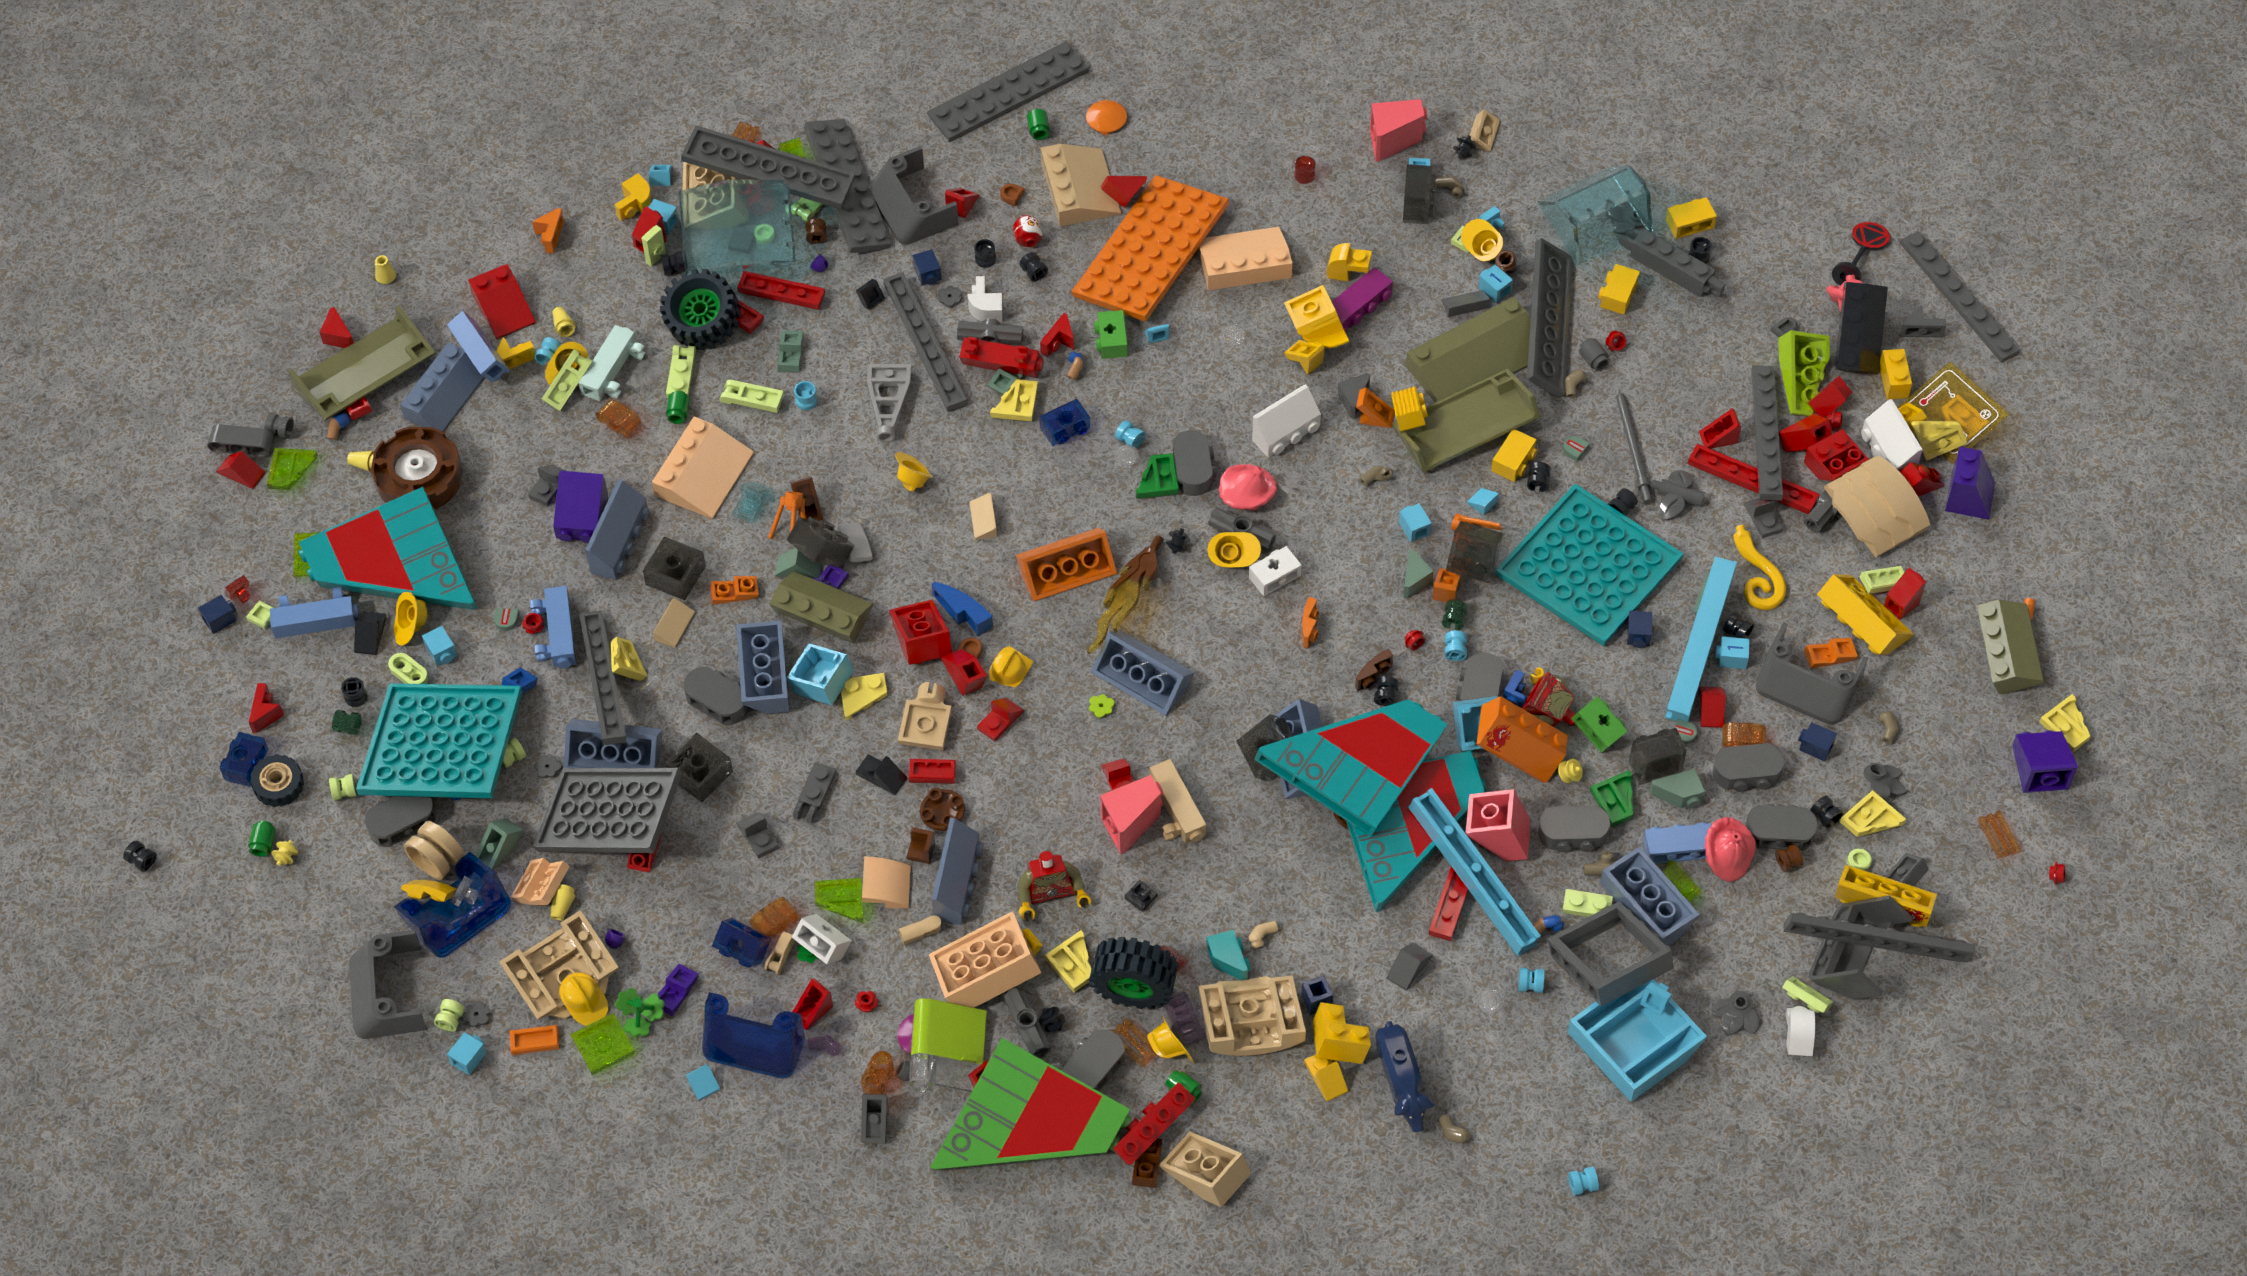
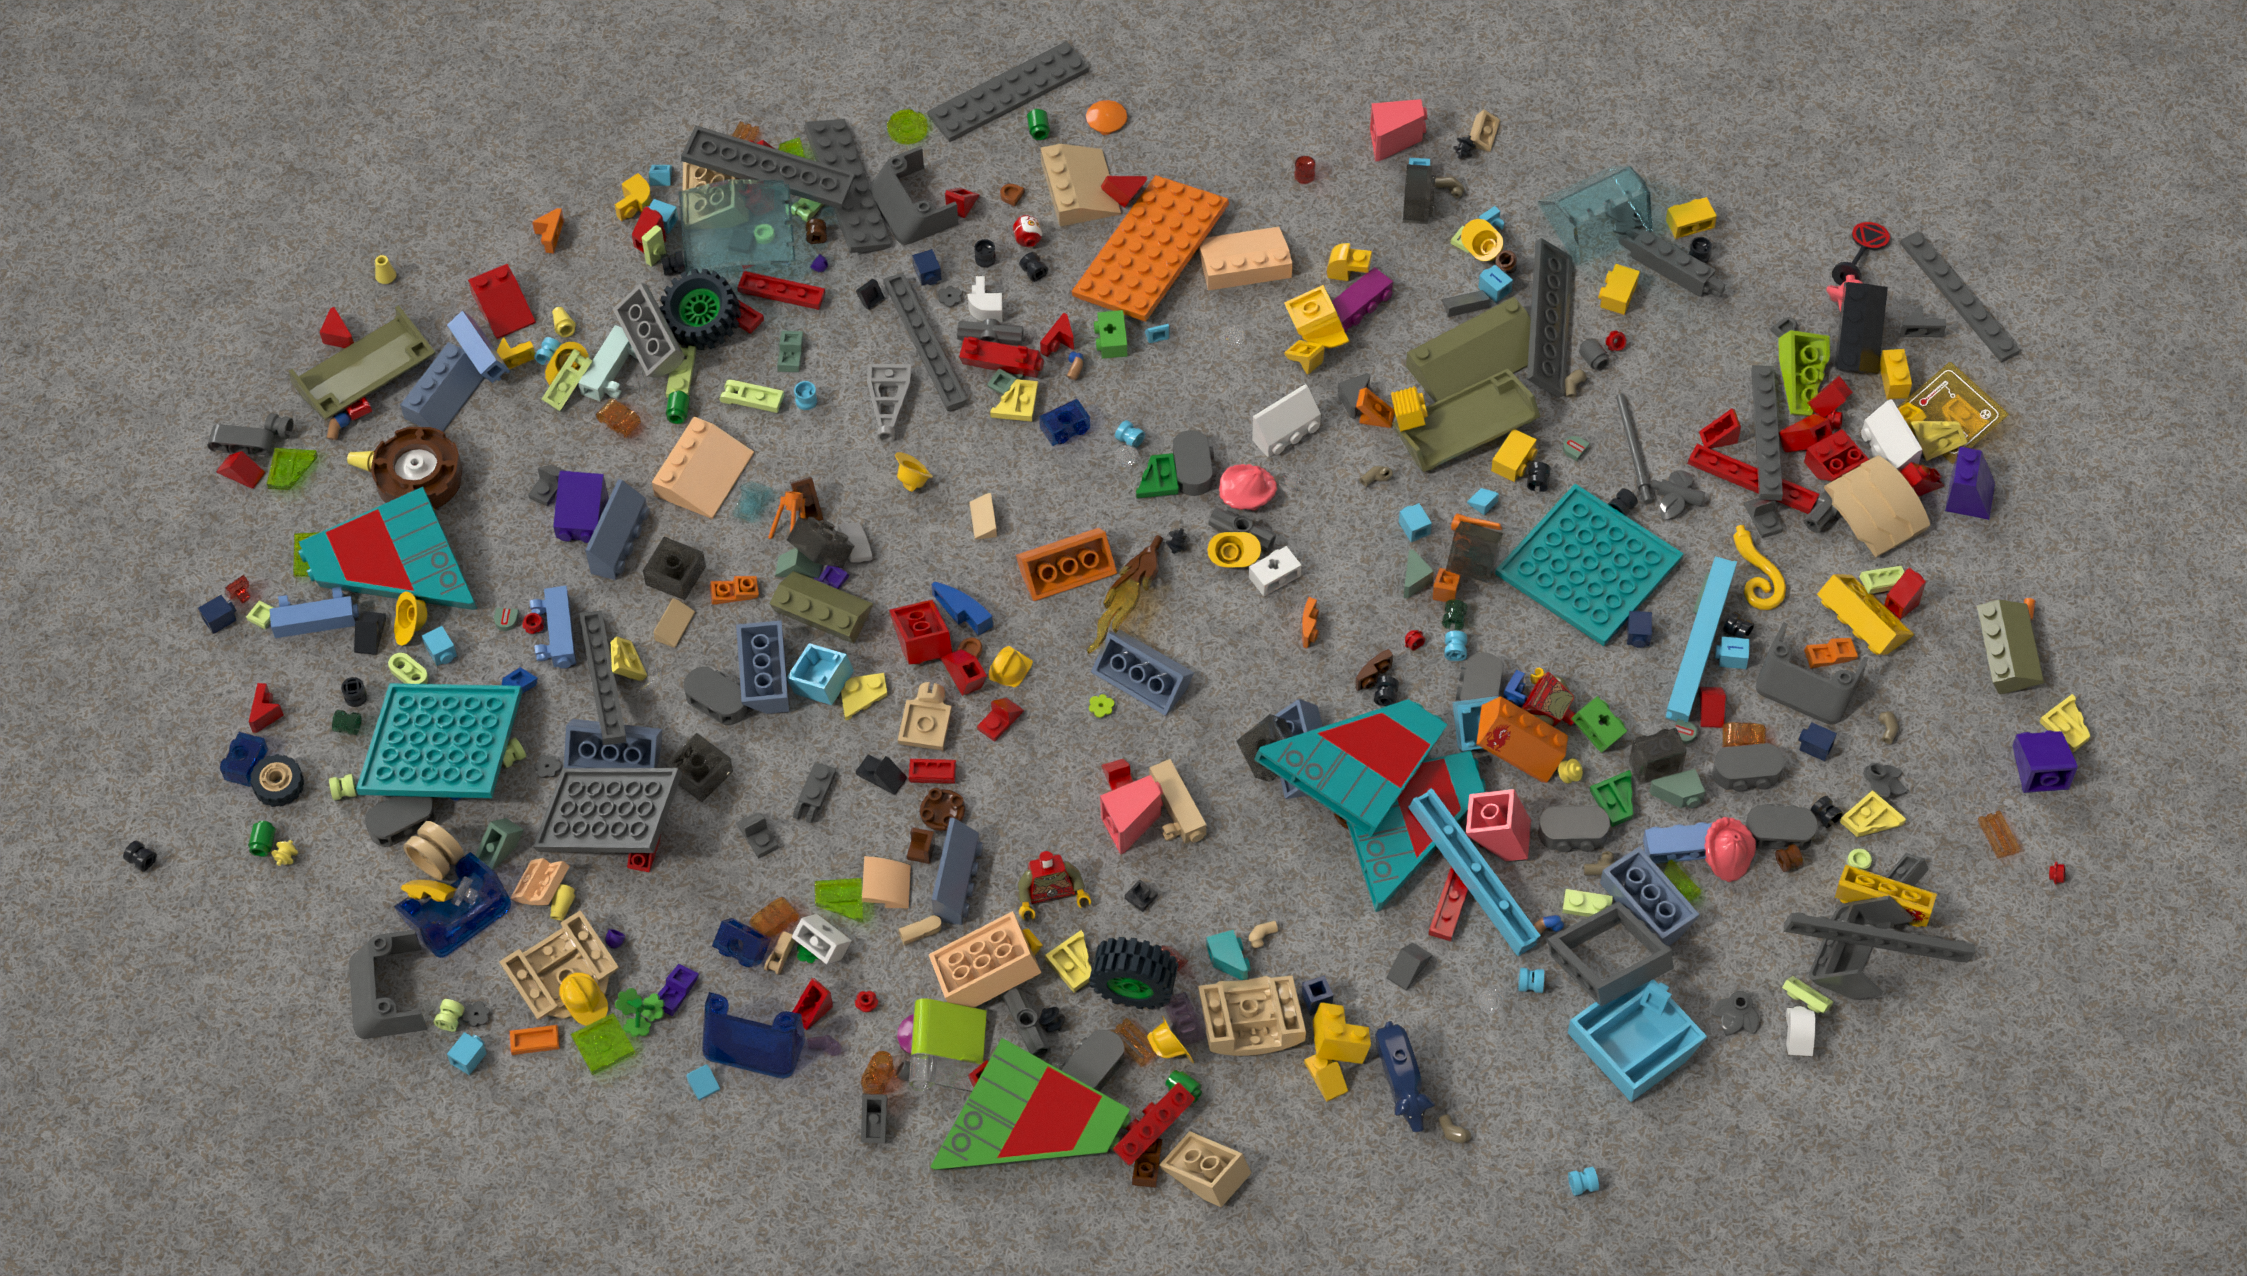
(648, 332): none -> light grey brick
(907, 126): none -> clear neon green tile

